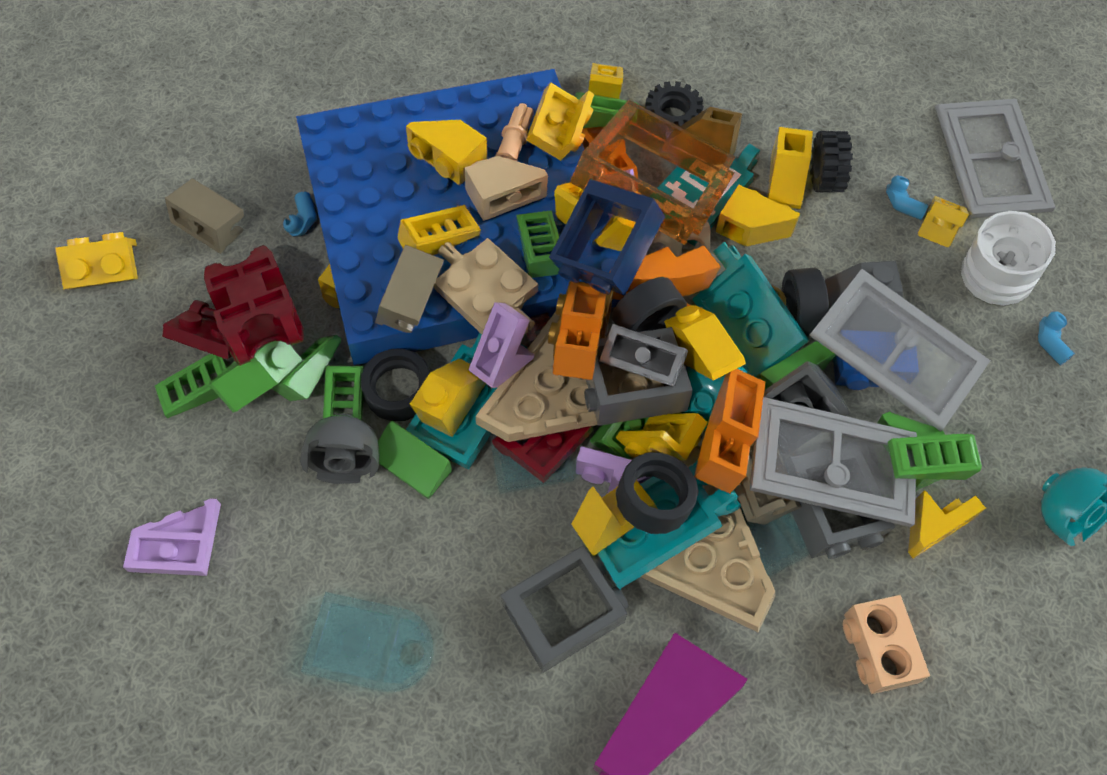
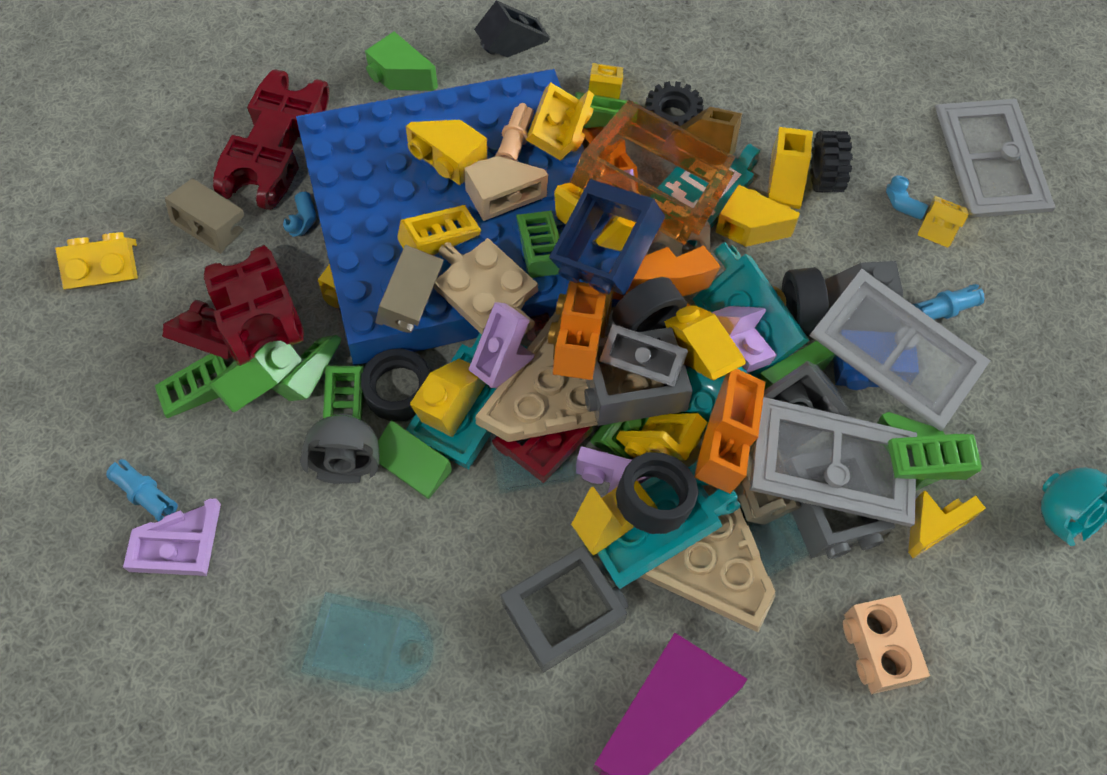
(141, 490): none -> dark azure pin
(267, 152): none -> dark red piece
(400, 65): none -> bright green slope
(509, 31): none -> black slope
(740, 326): none -> lavender slope
(948, 303): none -> dark azure pin
(1007, 257): white wheel -> none
(1050, 337): dark azure arm -> none

